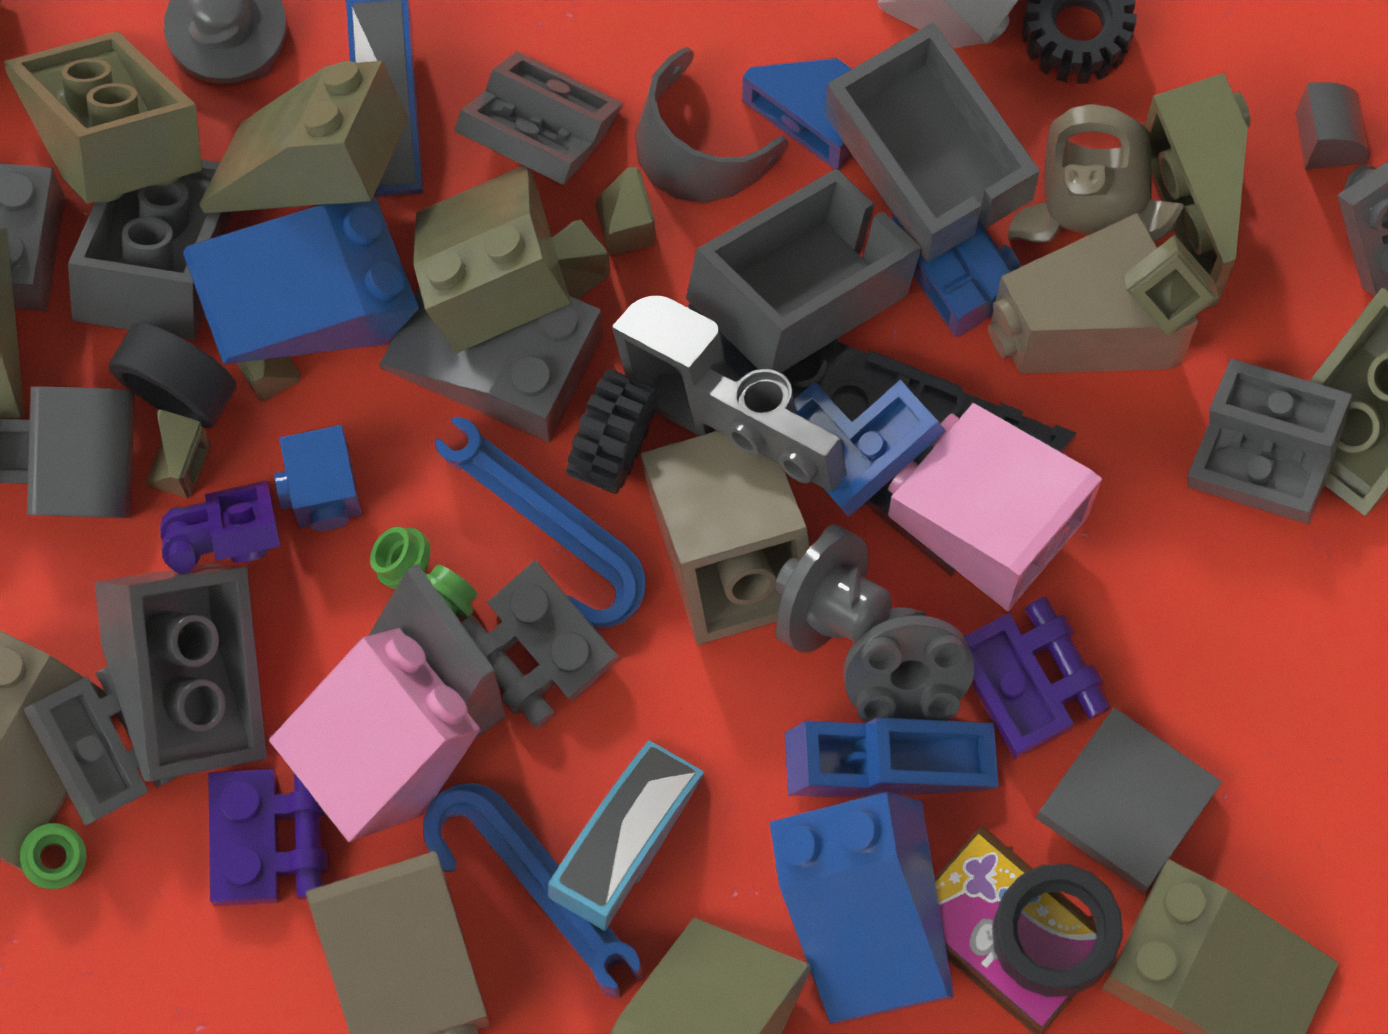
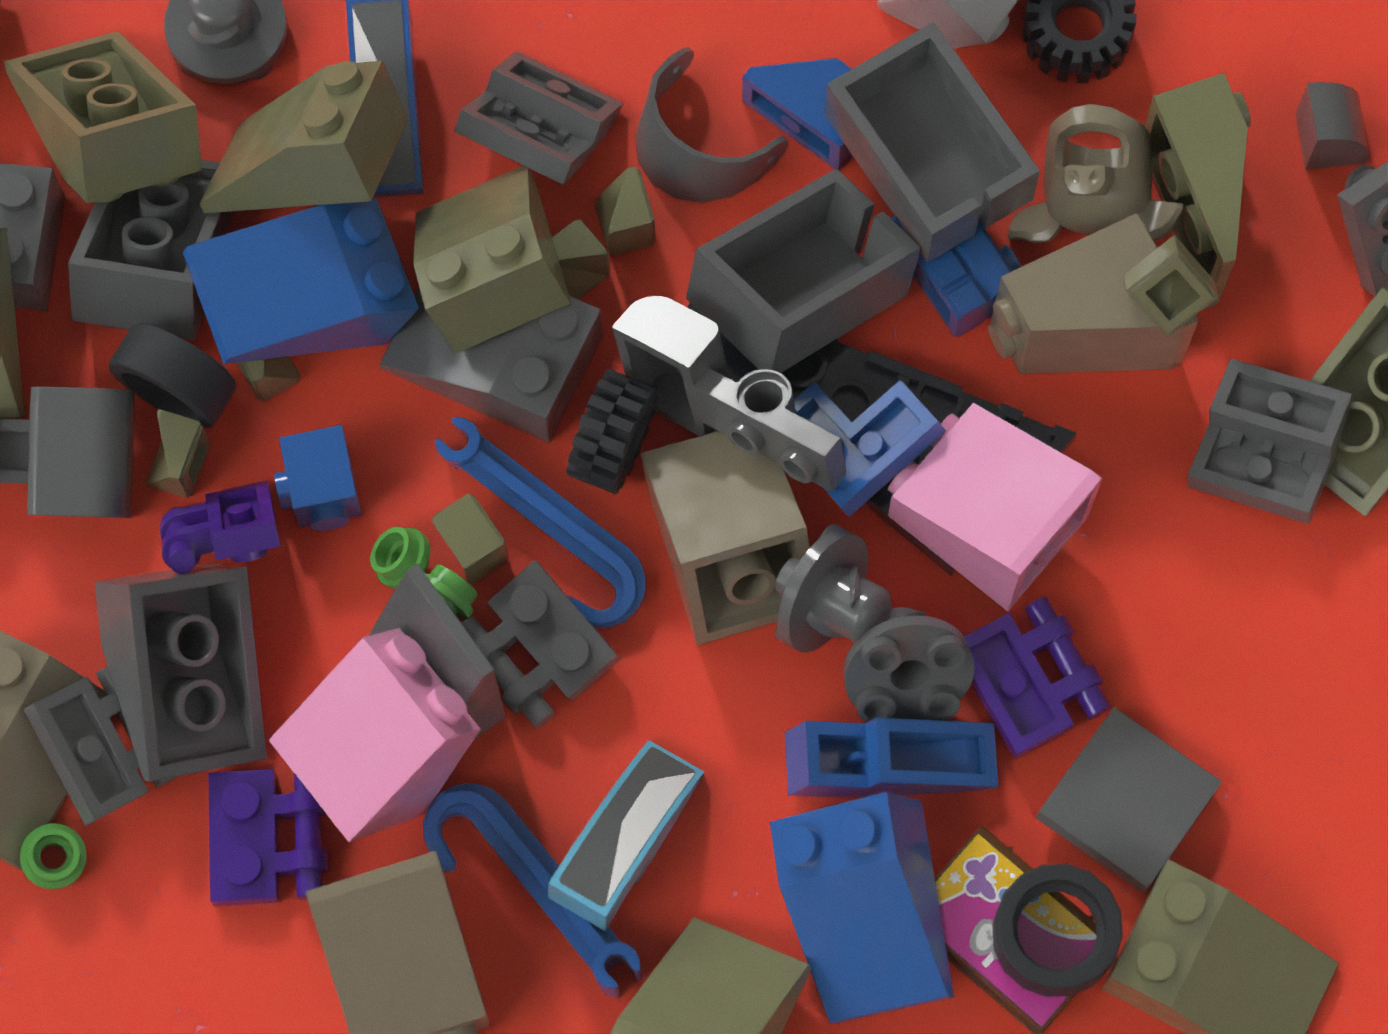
(471, 537): none -> olive slope

